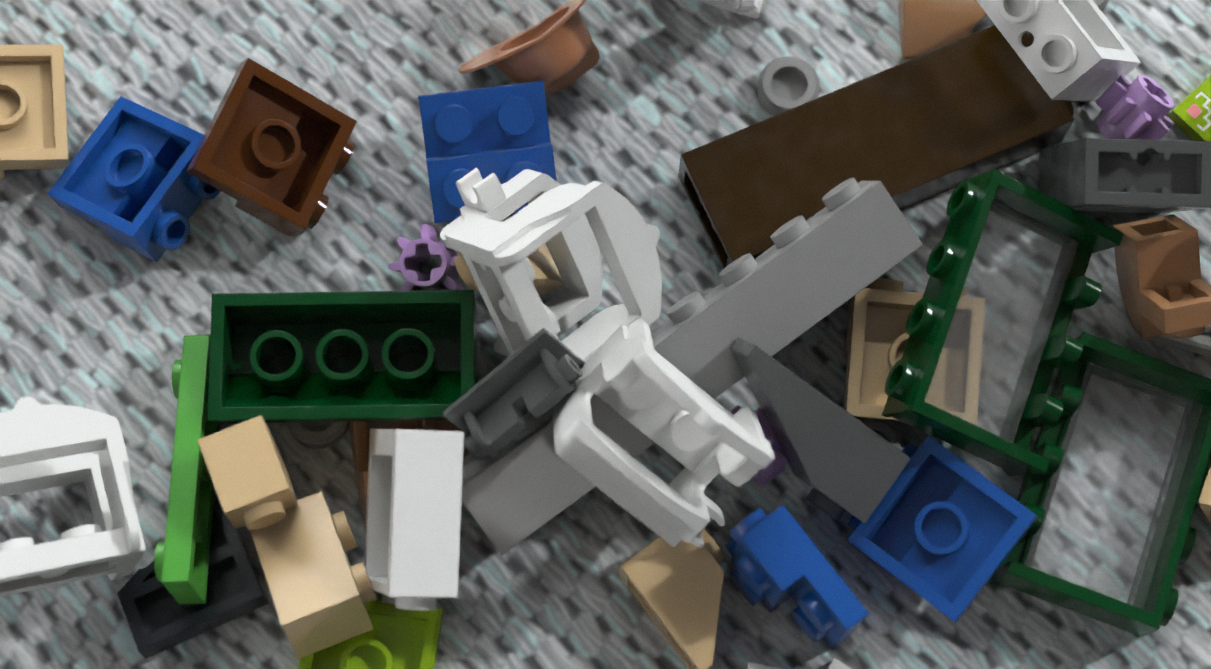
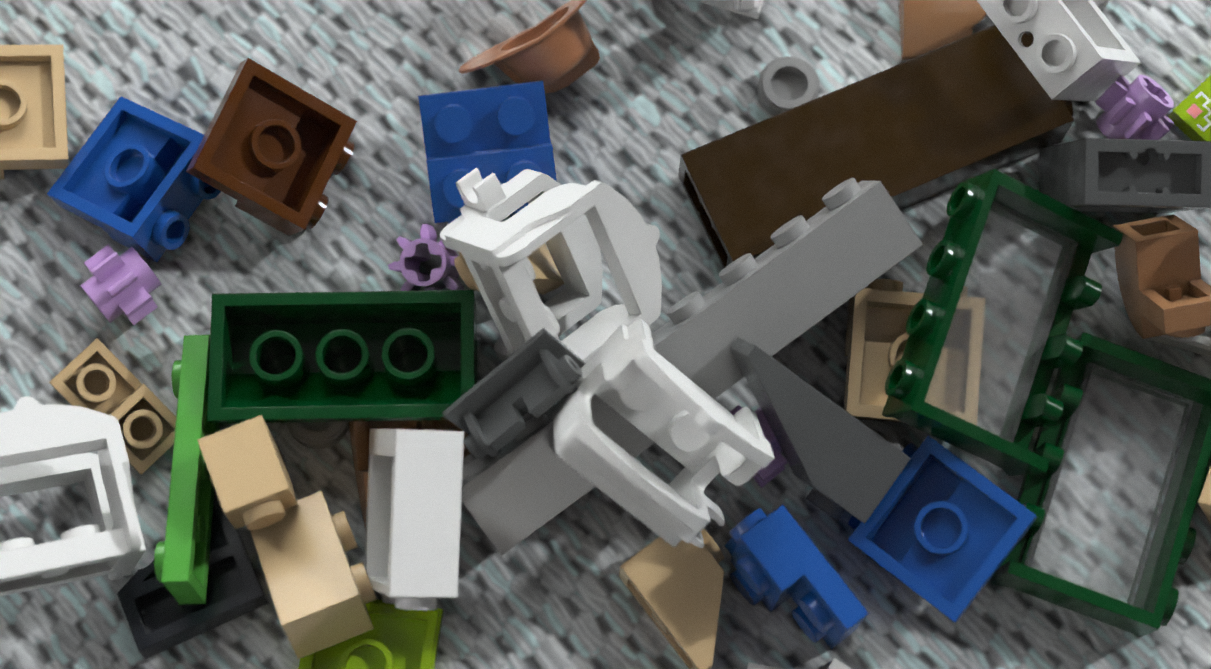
(105, 385): none -> tan slope
(121, 284): none -> lavender gear

